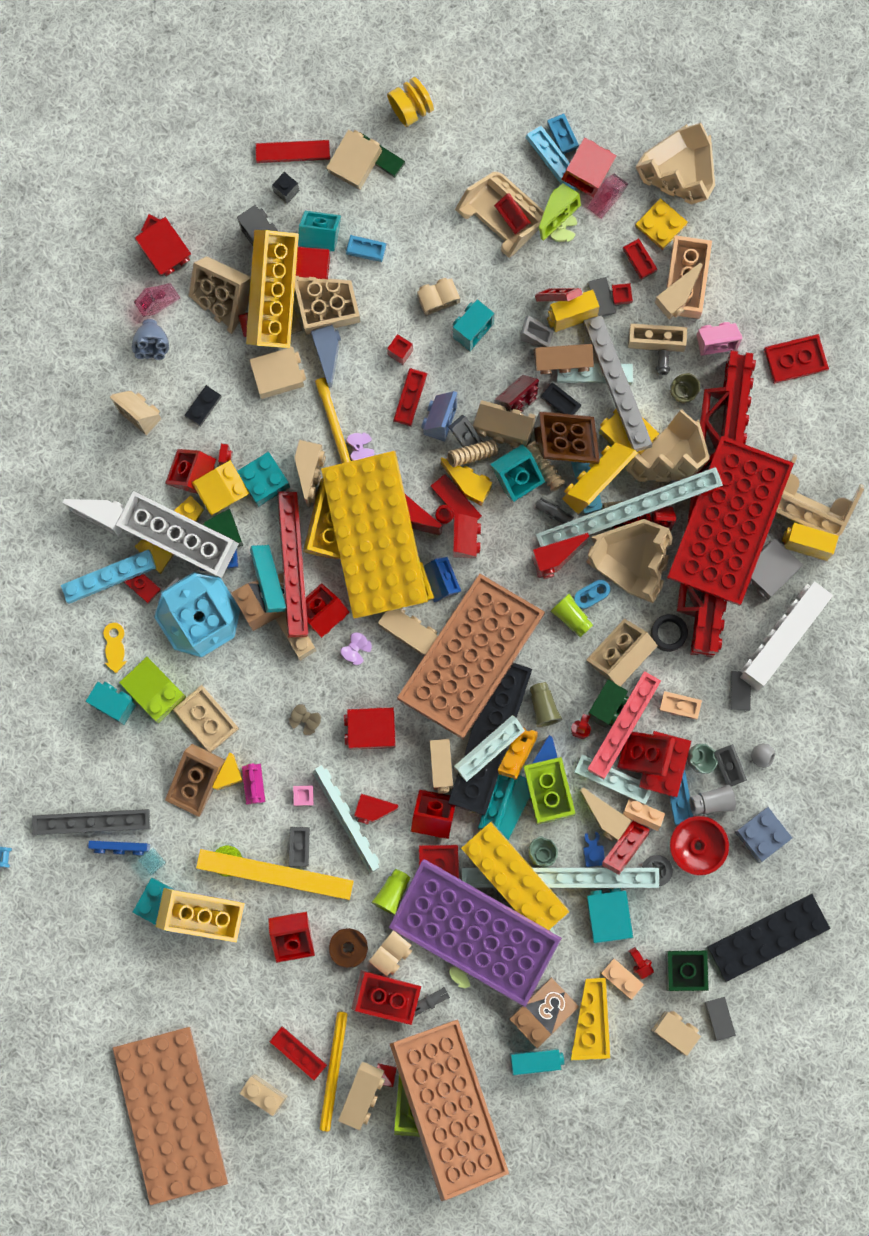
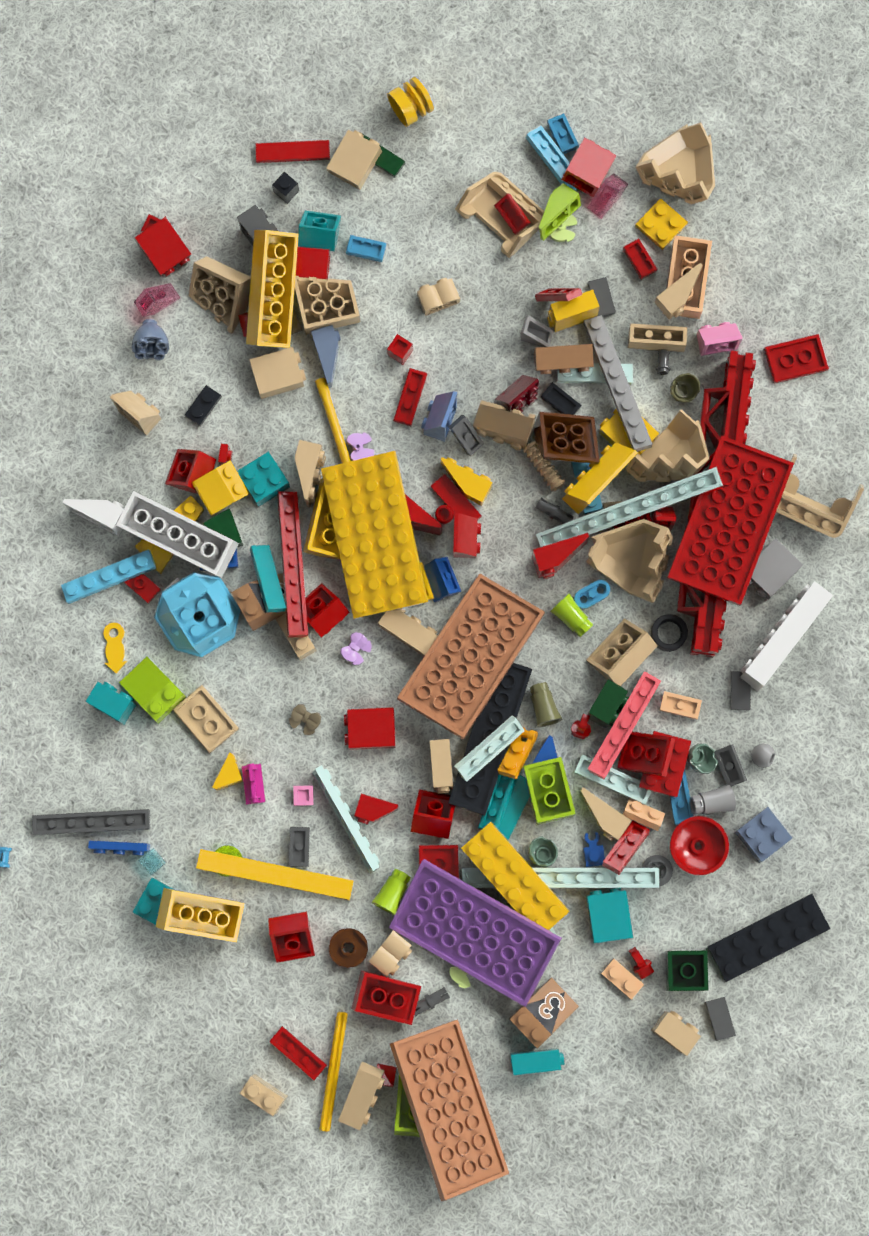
(170, 1115): nougat plate -> none
(194, 779): medium nougat slope -> none
(472, 453): tan piece -> none
(473, 324): teal brick -> none
(517, 472): teal brick -> none
(592, 1027): yellow wing -> none
(622, 294): red plate -> none
(810, 541): yellow brick -> none

